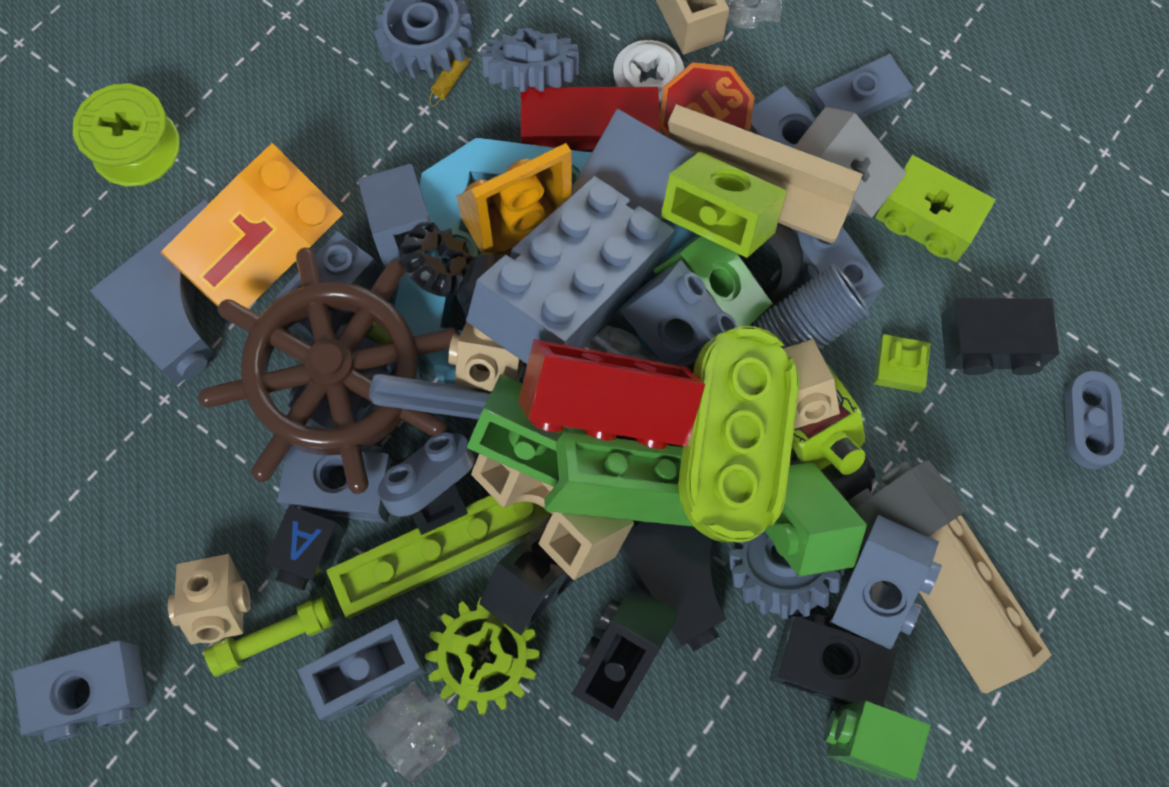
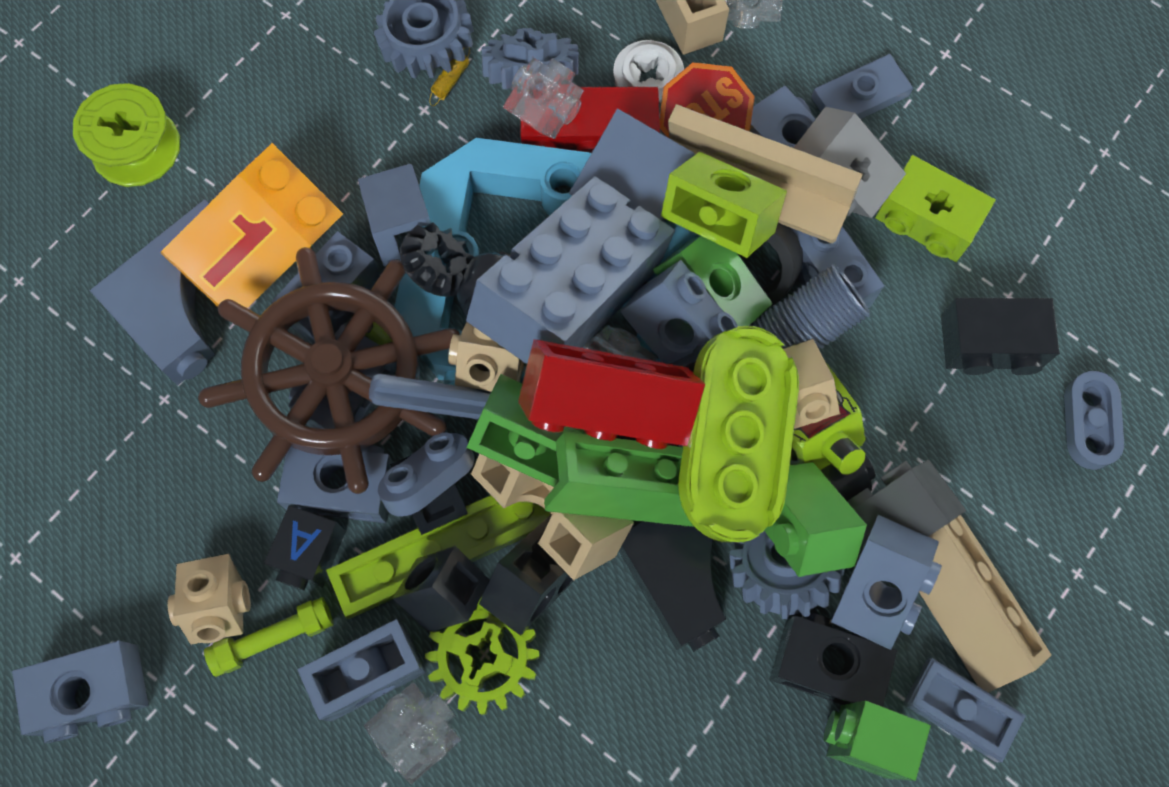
(442, 589): none -> black brick
(516, 201): light orange slope -> none
(544, 96): none -> clear brick
(624, 653): black brick -> none
(902, 363): lime tile -> none
(964, 710): none -> sand blue plate

